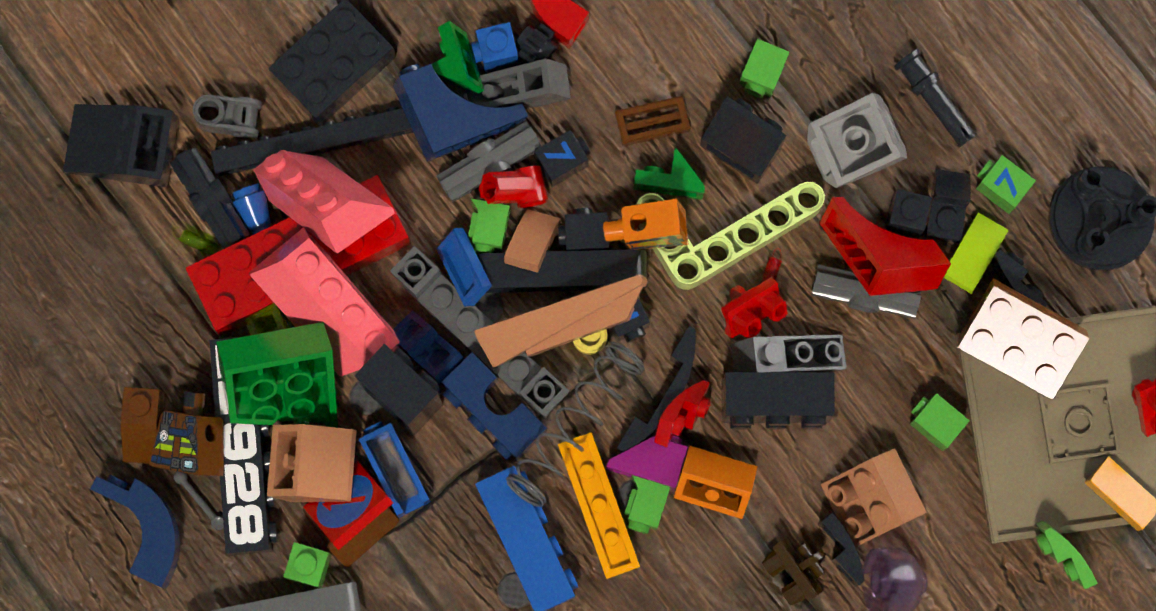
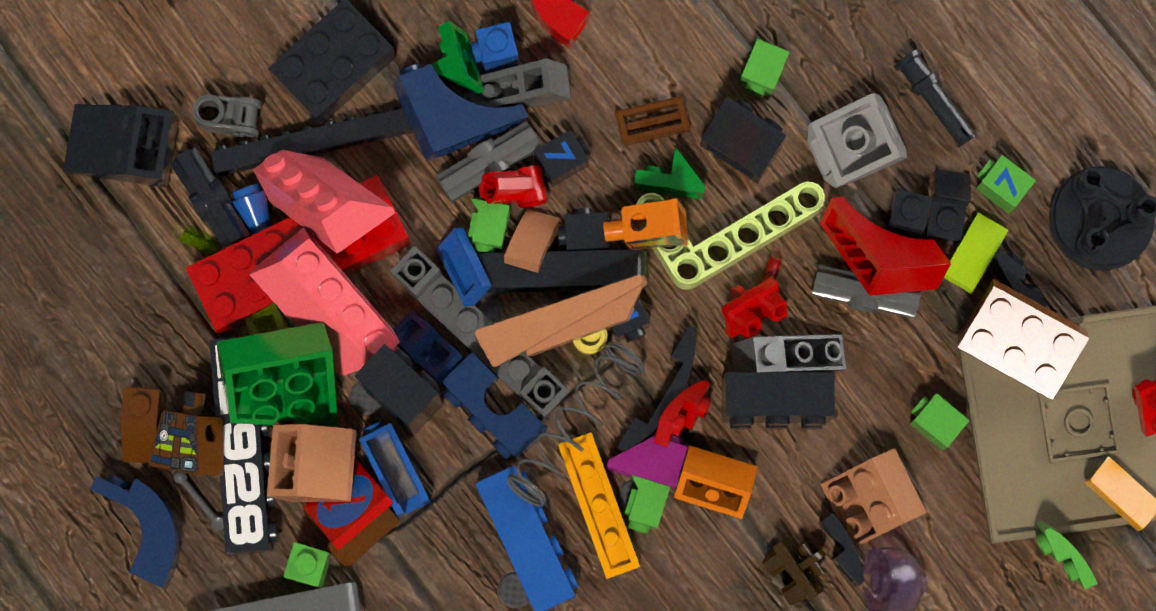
(536, 44): black gear -> none

